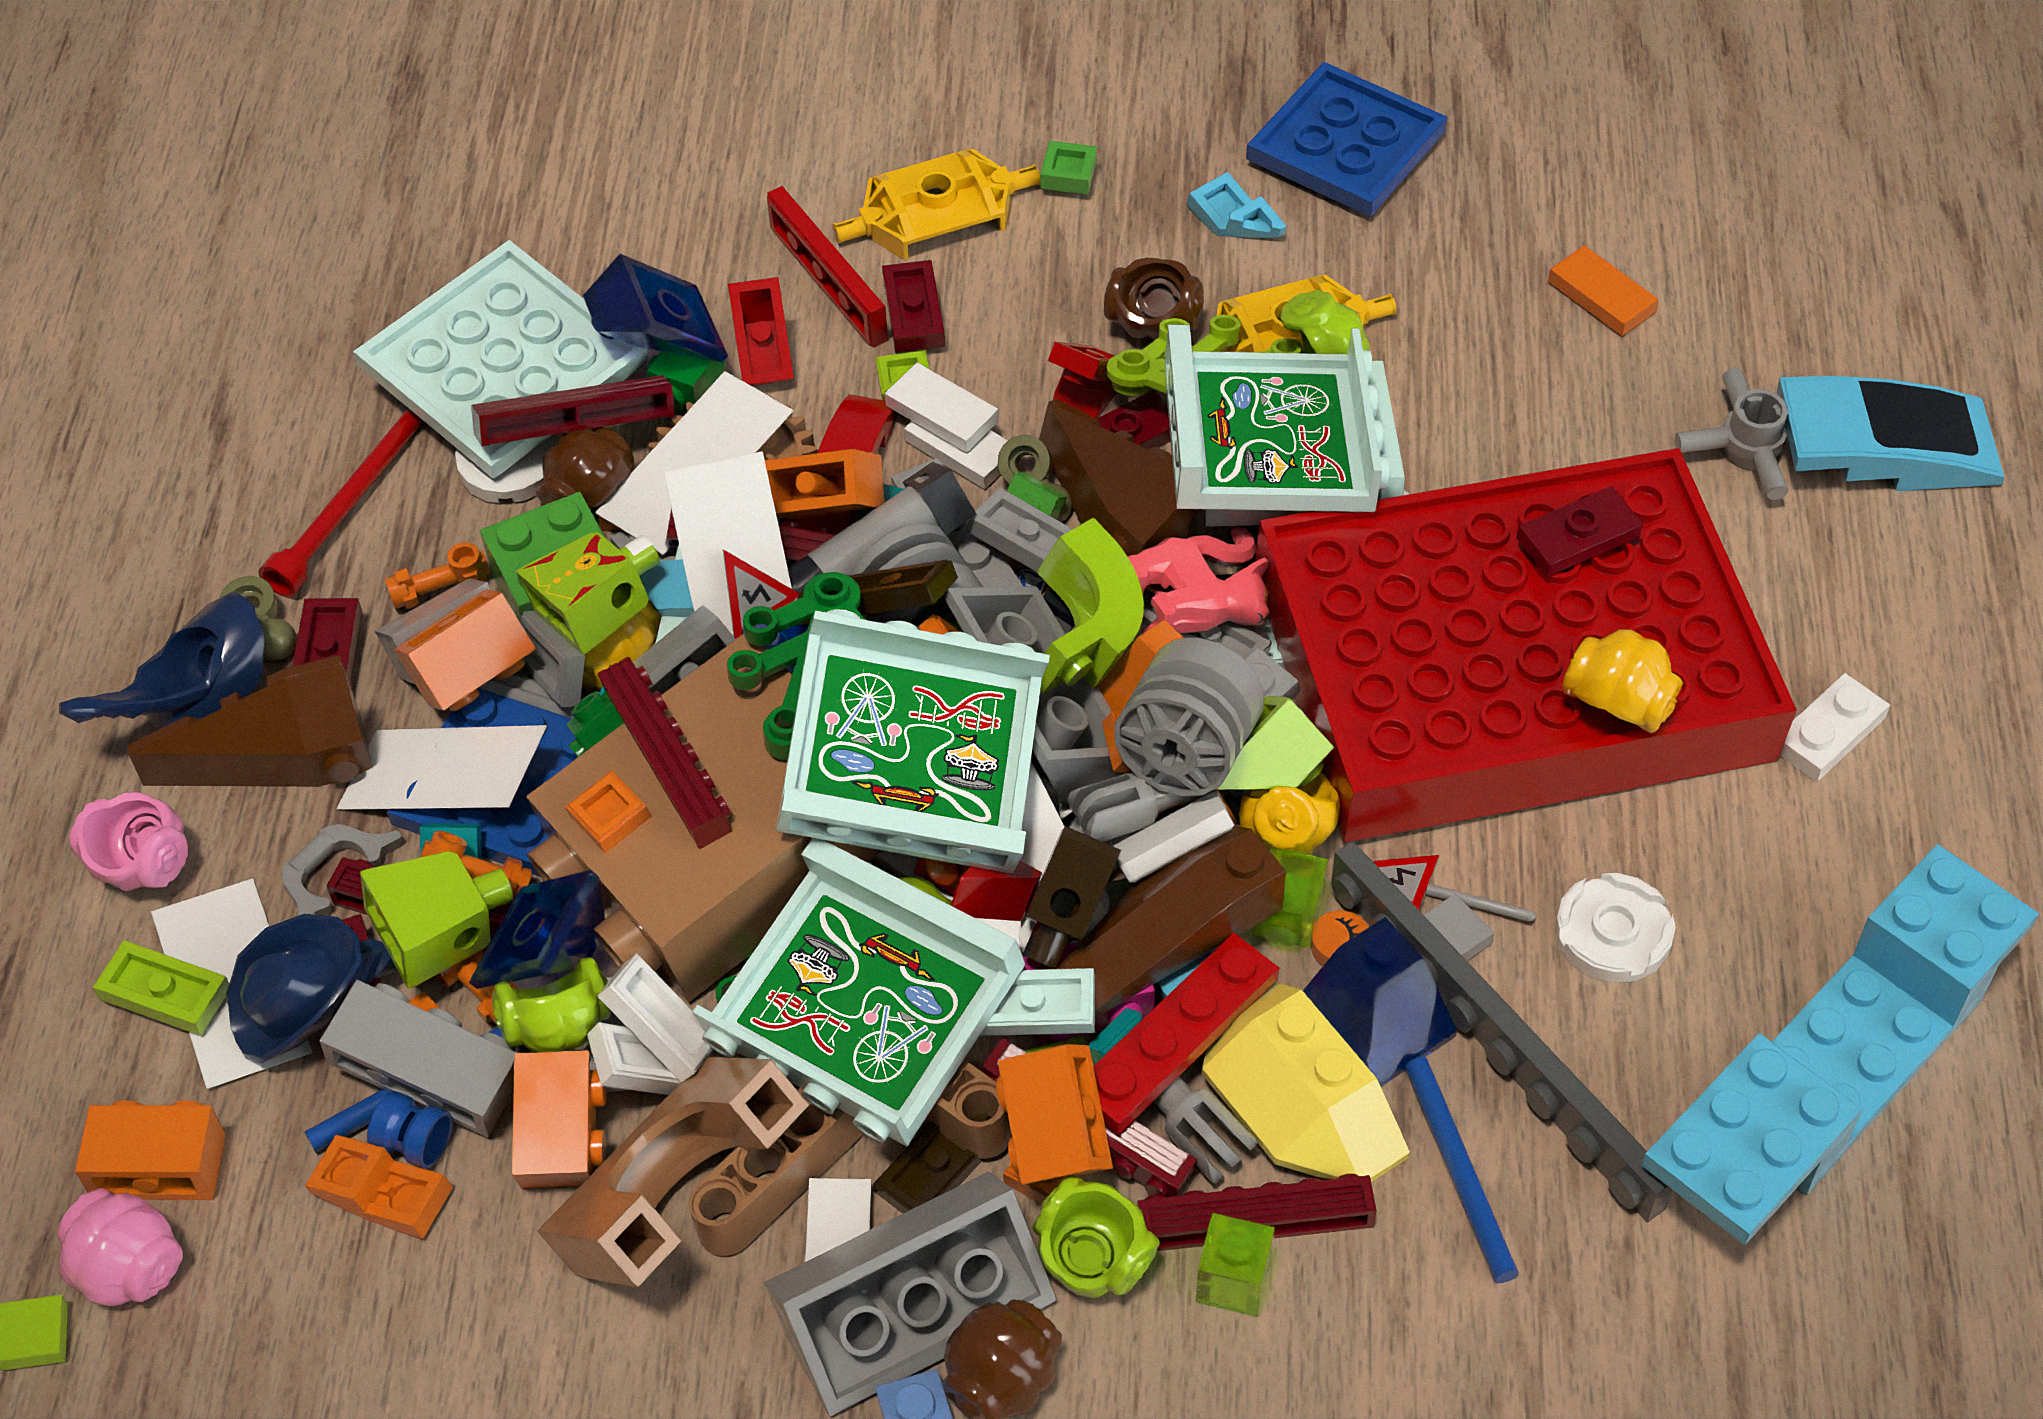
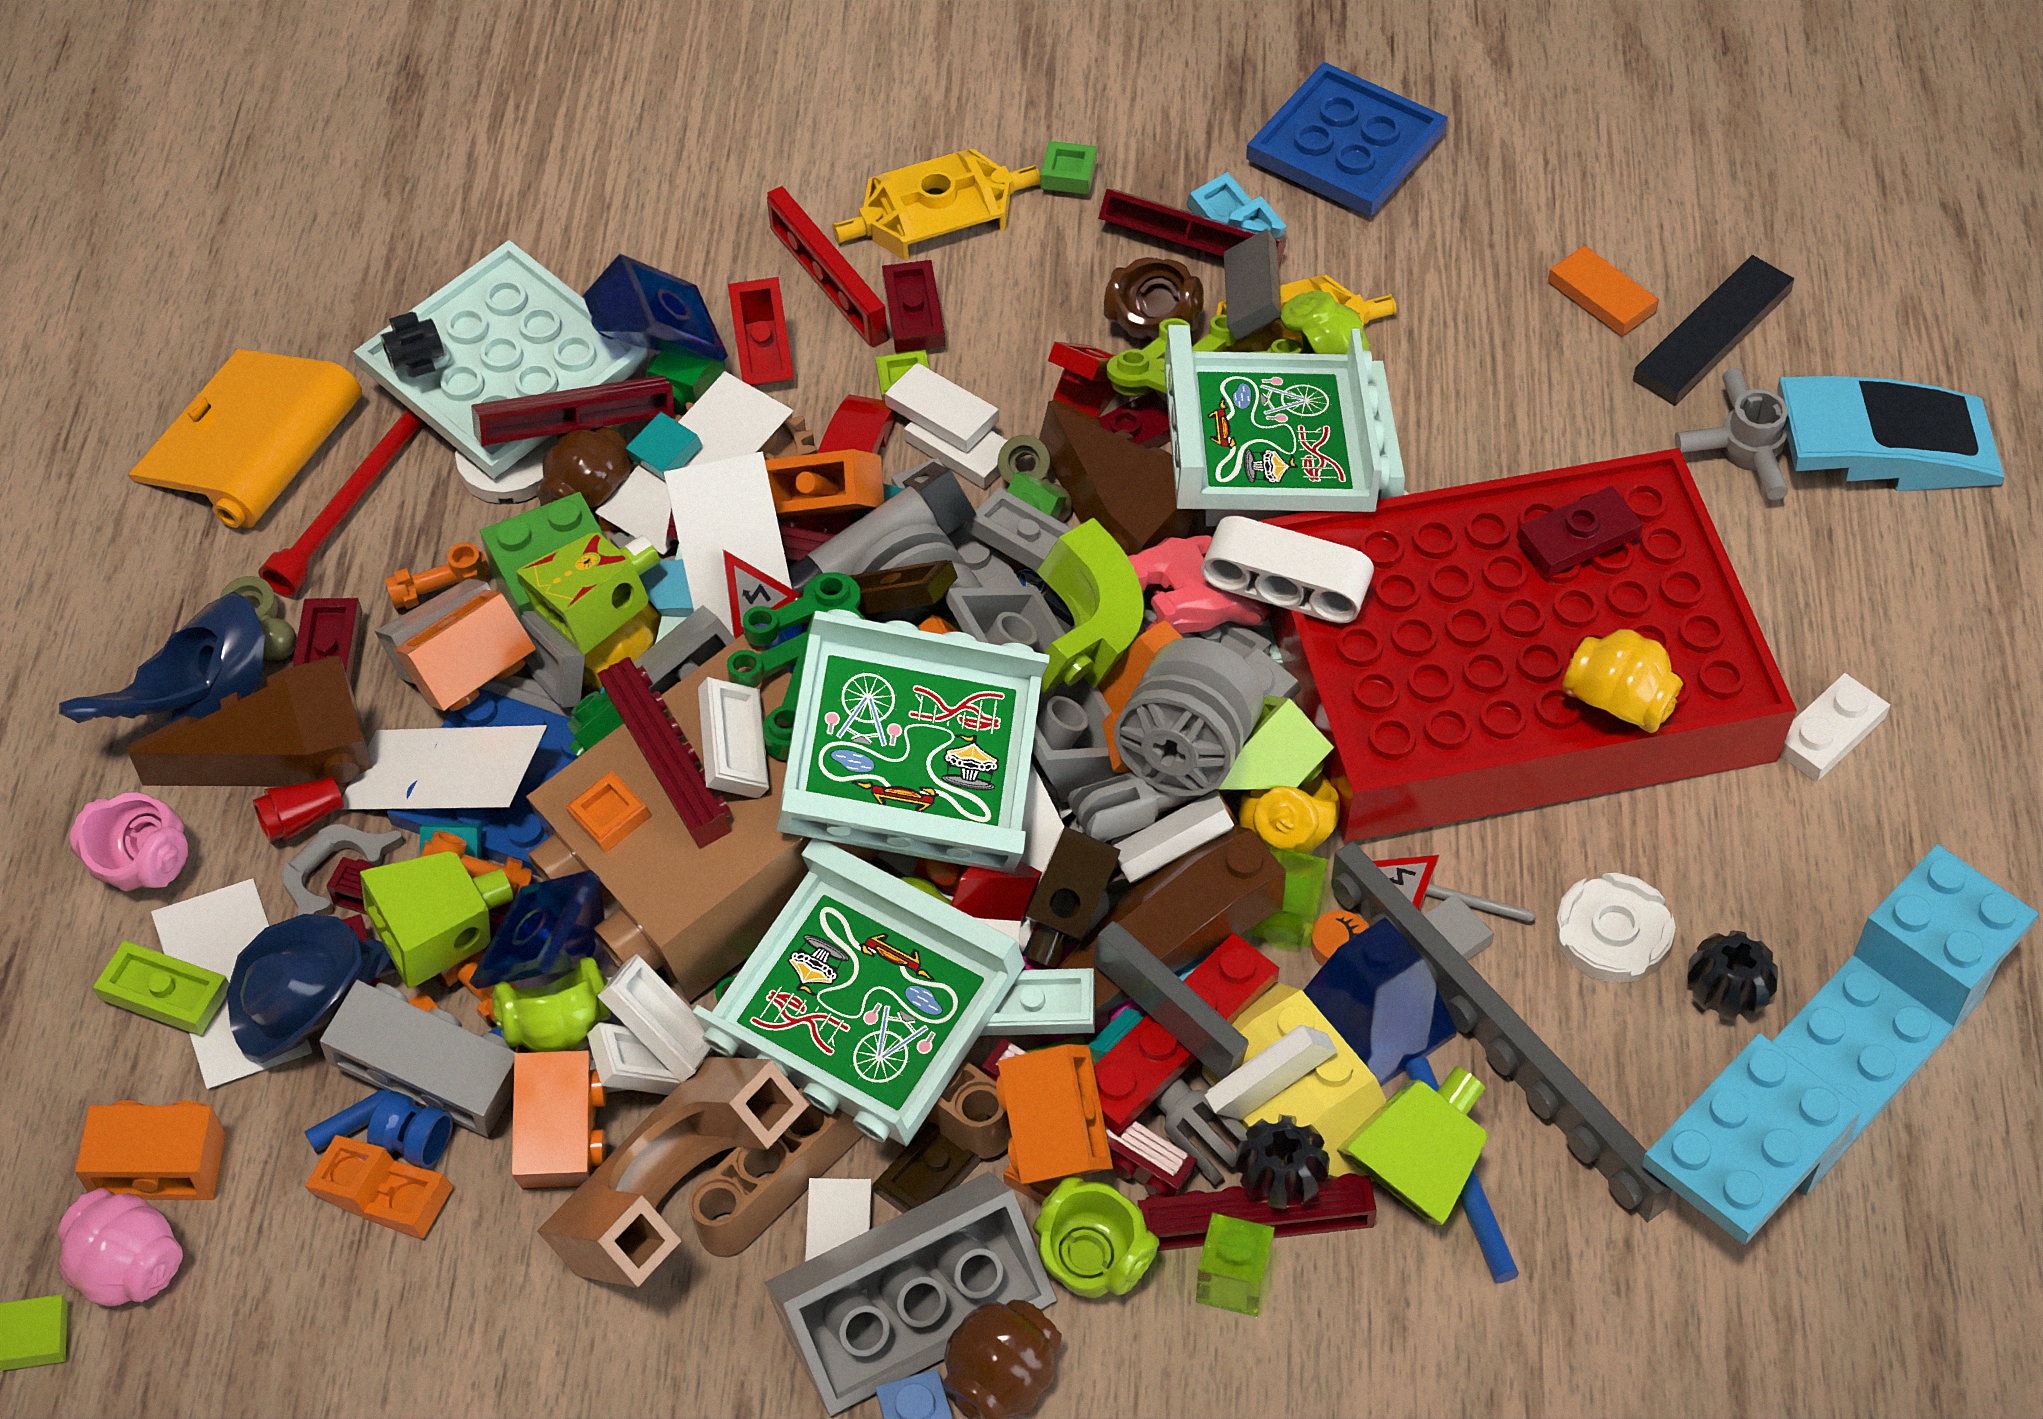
(250, 432): none -> light orange door
(294, 808): none -> red cone
(412, 344): none -> black gear
(663, 445): none -> teal tile
(733, 738): none -> white tile
(1169, 1001): none -> dark grey tile
(1175, 223): none -> dark red piece
(1252, 284): none -> dark grey tile
(1270, 1072): none -> white tile
(1287, 569): none -> white beam
(1302, 1157): none -> black piece
(1422, 1143): none -> lime torso
(1713, 329): none -> black tile
(1732, 975): none -> black piece

